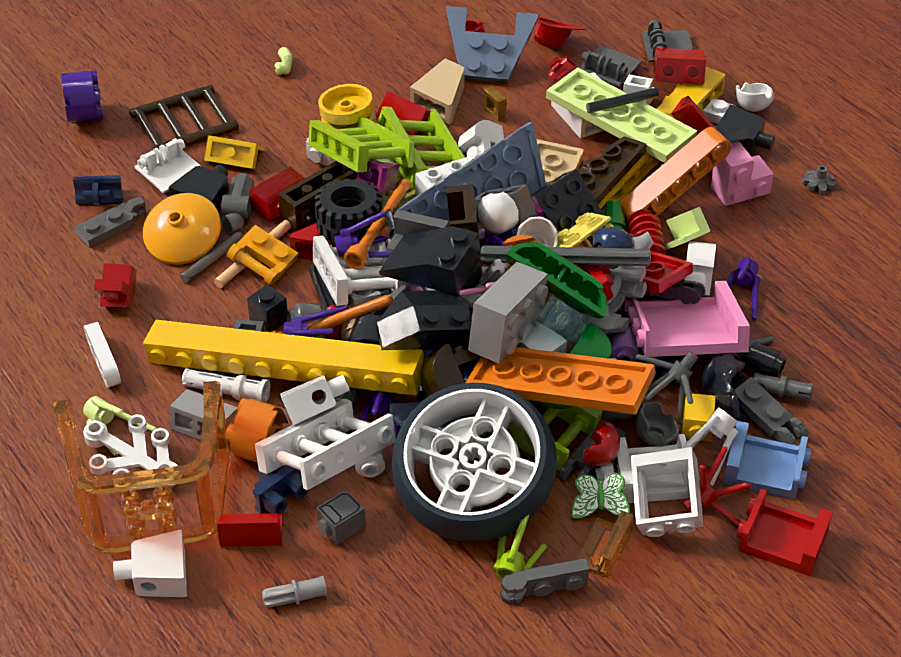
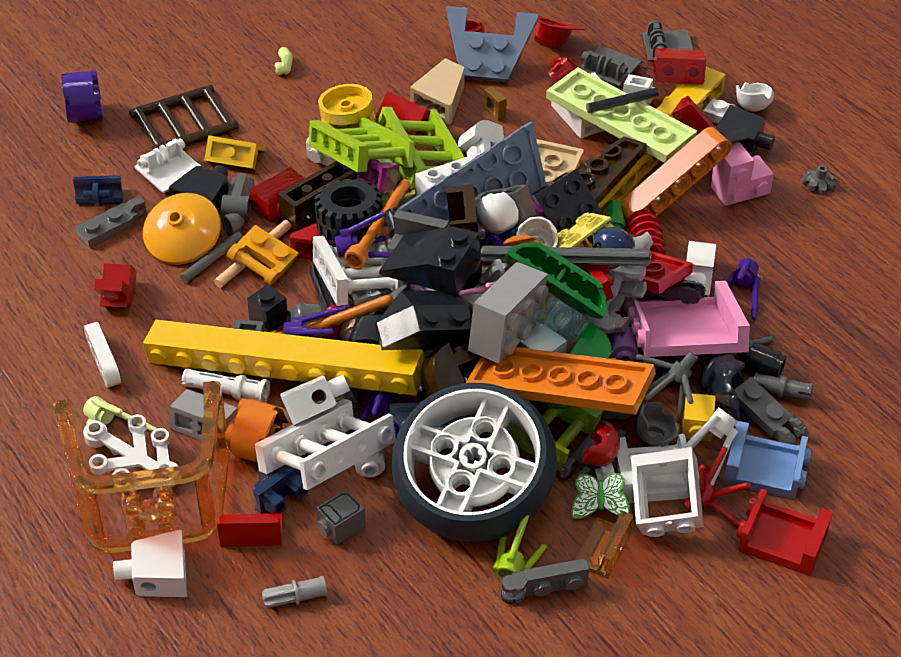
(687, 227): yellowish green panel -> none

